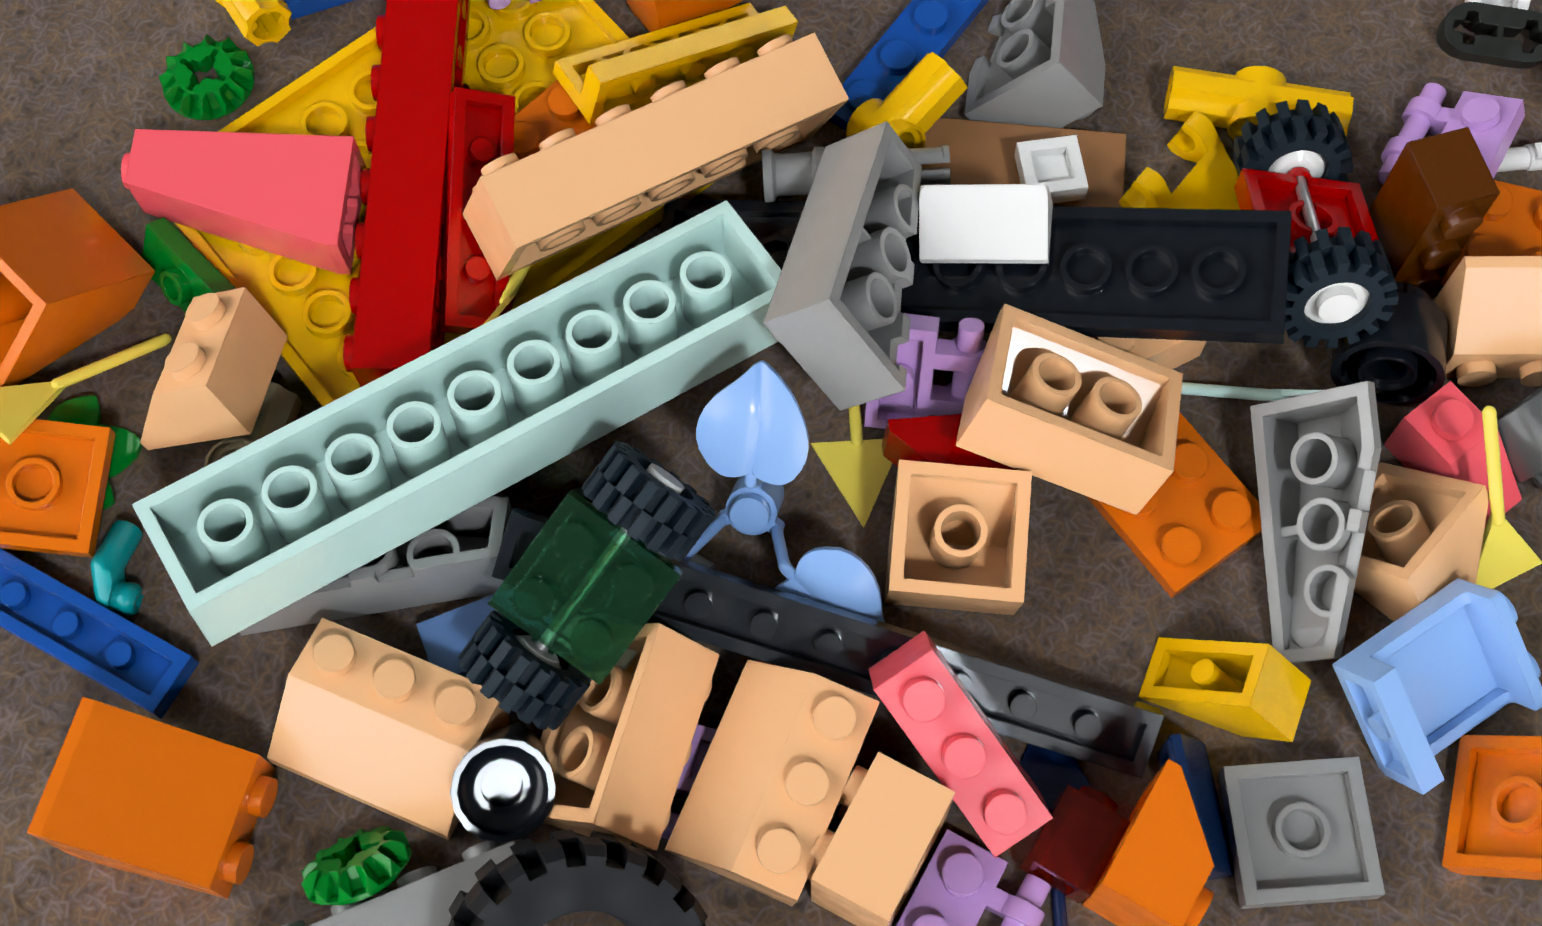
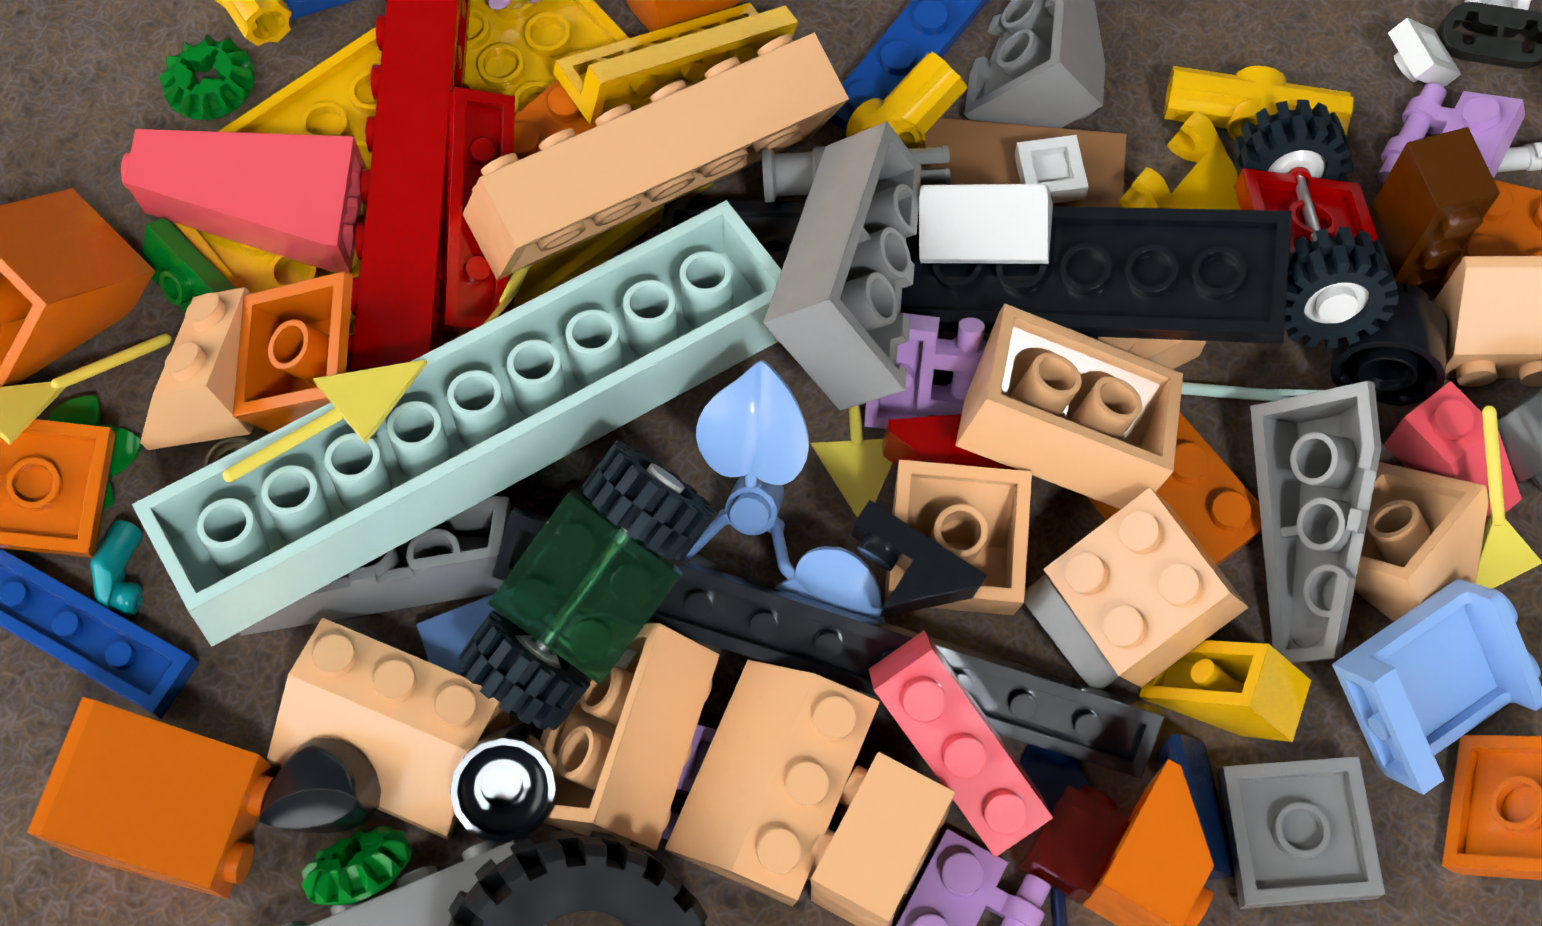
(285, 343): none -> orange slope
(322, 789): none -> black piece
(358, 397): none -> light yellow piece
(932, 572): none -> black slope
(1068, 633): none -> light grey beam
(1145, 588): none -> light nougat brick
(1422, 54): none -> white plate

